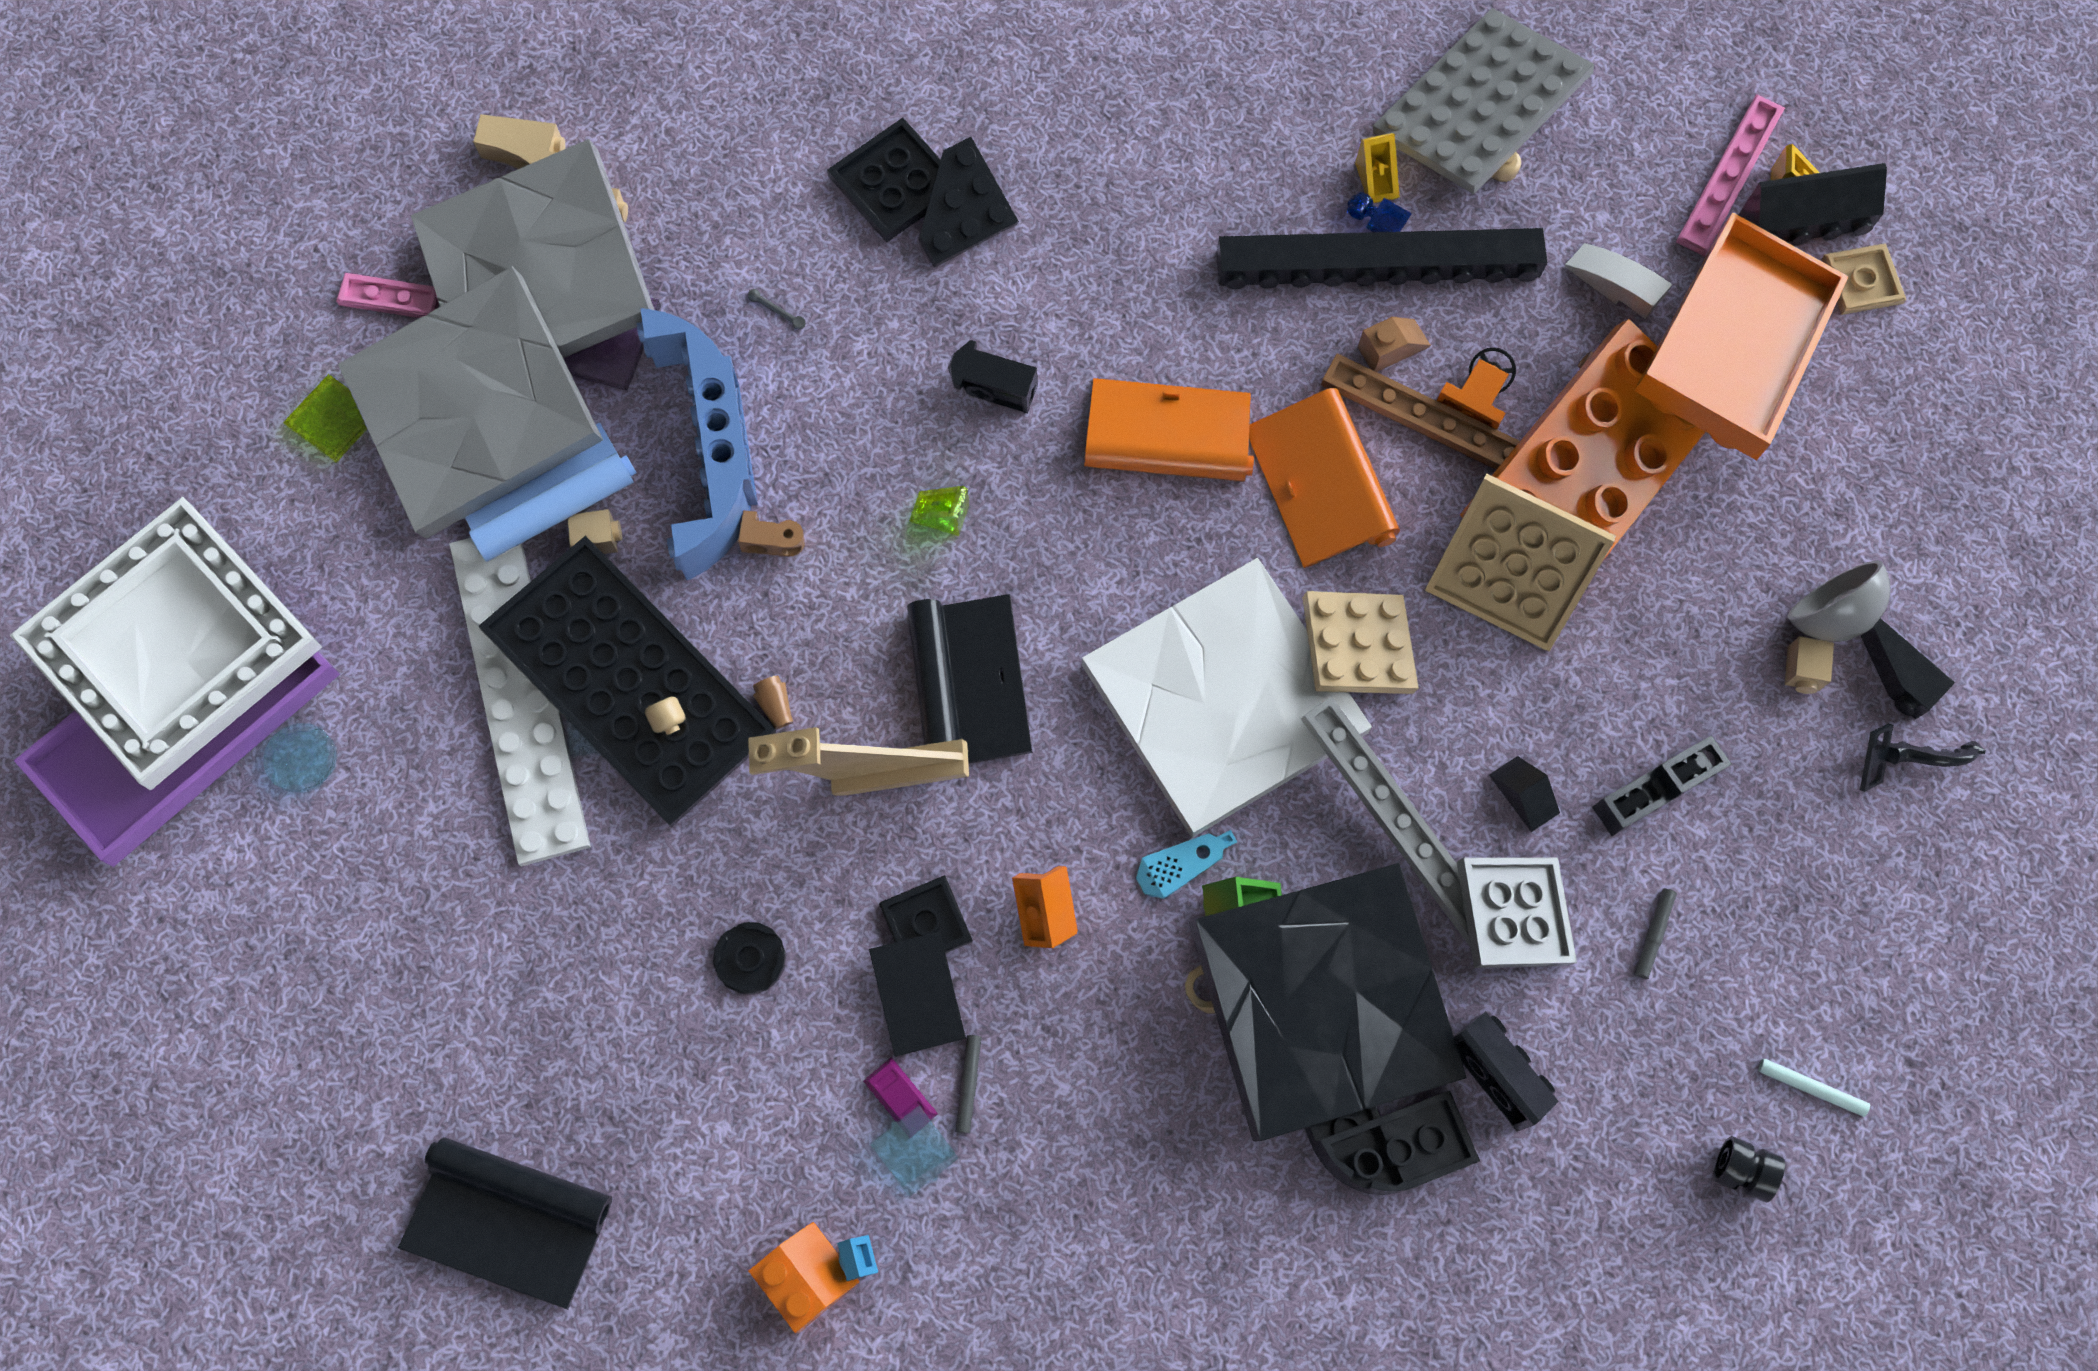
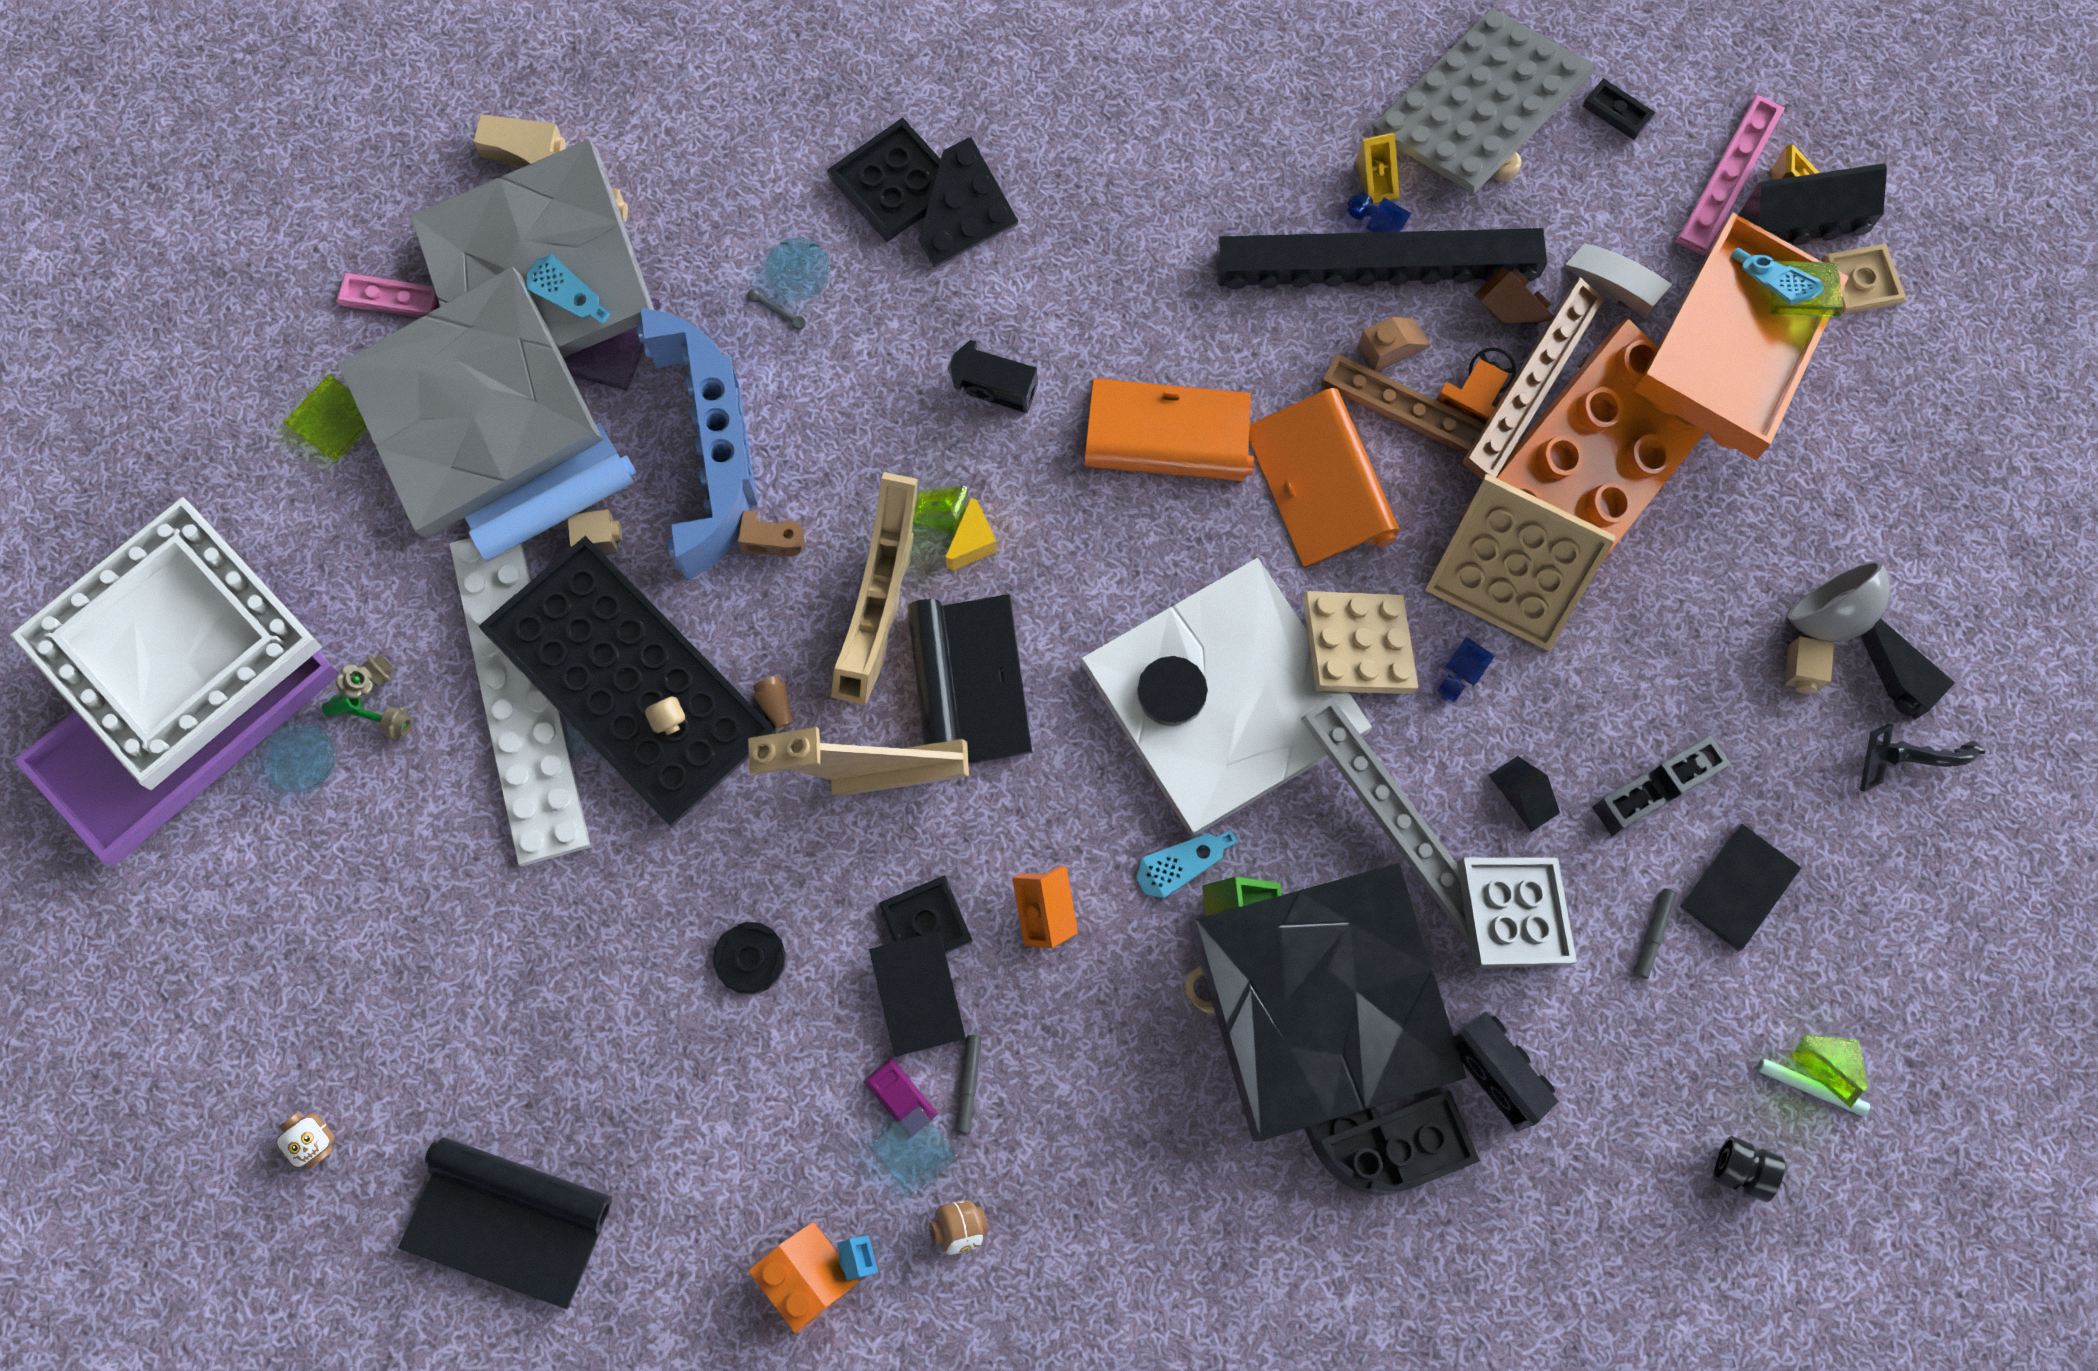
(305, 1140): none -> head
(354, 683): none -> dark tan plant
(567, 292): none -> medium azure piece
(798, 269): none -> clear light blue tile
(880, 591): none -> tan arch
(958, 1227): none -> medium nougat head
(972, 539): none -> yellow slope
(1172, 690): none -> black tile
(1468, 664): none -> clear blue plate
(1510, 299): none -> reddish brown slope
(1533, 380): none -> plate
(1618, 109): none -> black plate
(1740, 887): none -> black tile
(1786, 282): none -> medium azure piece
(1825, 304): none -> clear neon green tile
(1835, 1064): none -> clear neon green slope

